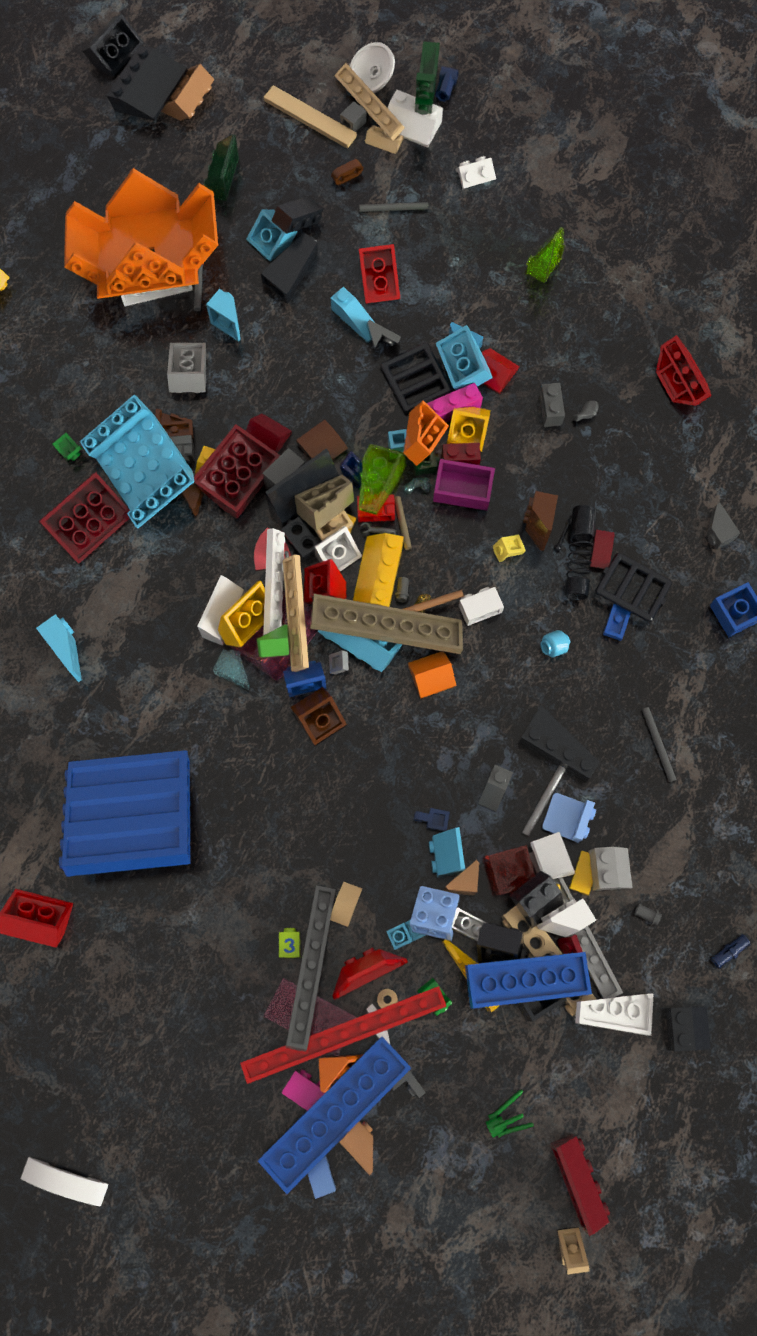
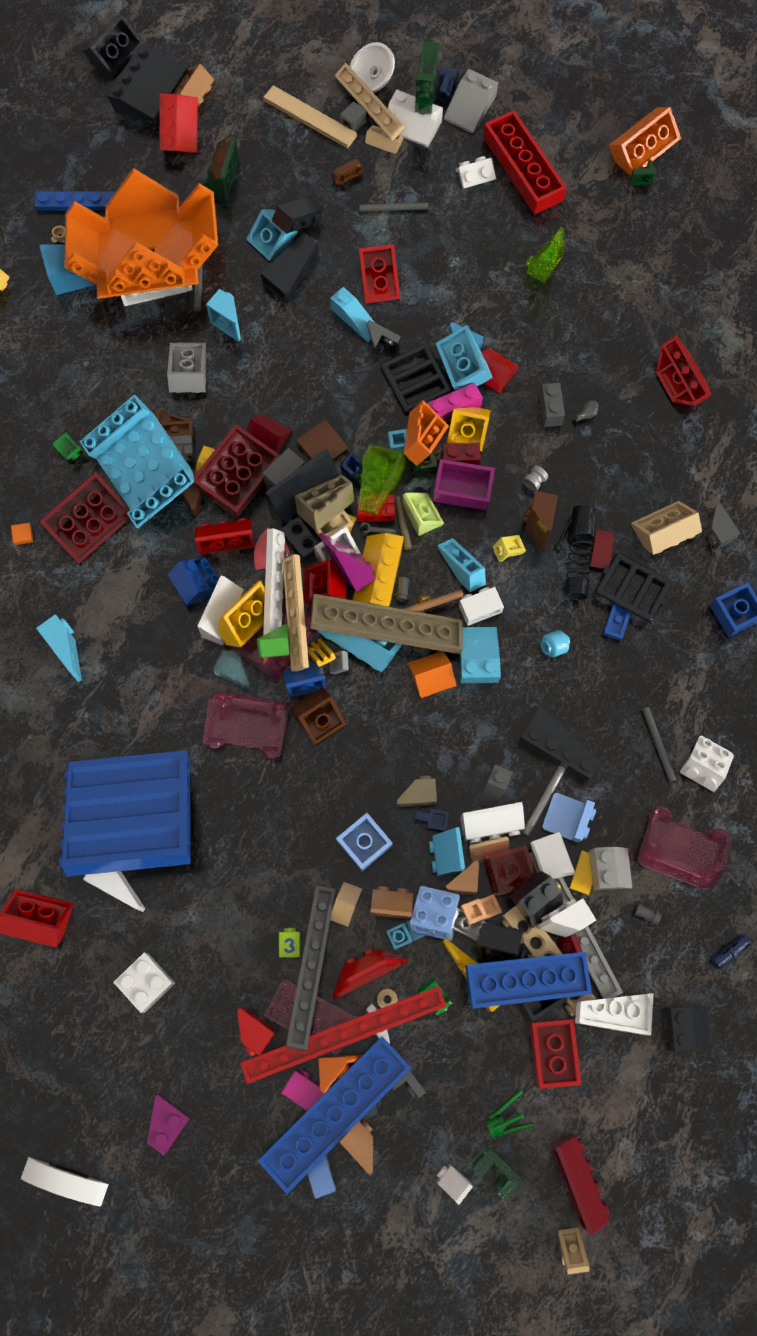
(22, 533): none -> orange tile
(56, 231): none -> tan plate
(60, 277): none -> dark azure slope
(63, 200): none -> blue plate
(117, 886): none -> white slope
(144, 982): none -> white brick
(165, 1124): none -> magenta wing
(178, 123): none -> red slope
(194, 580): none -> blue slope
(224, 536): none -> red slope
(246, 722): none -> clear pink windscreen
(254, 1032): none -> red slope
(326, 649): none -> yellow tile
(350, 564): none -> magenta slope
(364, 842): none -> light blue brick
(392, 903): none -> medium nougat slope
(419, 793): none -> dark tan slope
(421, 512): none -> yellowish green slope
(453, 1183): none -> white slope
(463, 564): none -> medium azure slope
(471, 101): none -> light grey slope
(480, 655): none -> medium azure slope
(481, 849): none -> tan slope
(481, 910): none -> light nougat slope
(492, 822): none -> white slope
(510, 1180): none -> clear green panel
(524, 162): none -> red brick
(535, 478): none -> light grey wheel
(555, 1053): none -> red brick
(643, 176): none -> dark green bracket
(645, 140): none -> orange slope
(667, 527): none -> tan slope
(684, 851): none -> clear pink windscreen
(707, 764): none -> white bracket

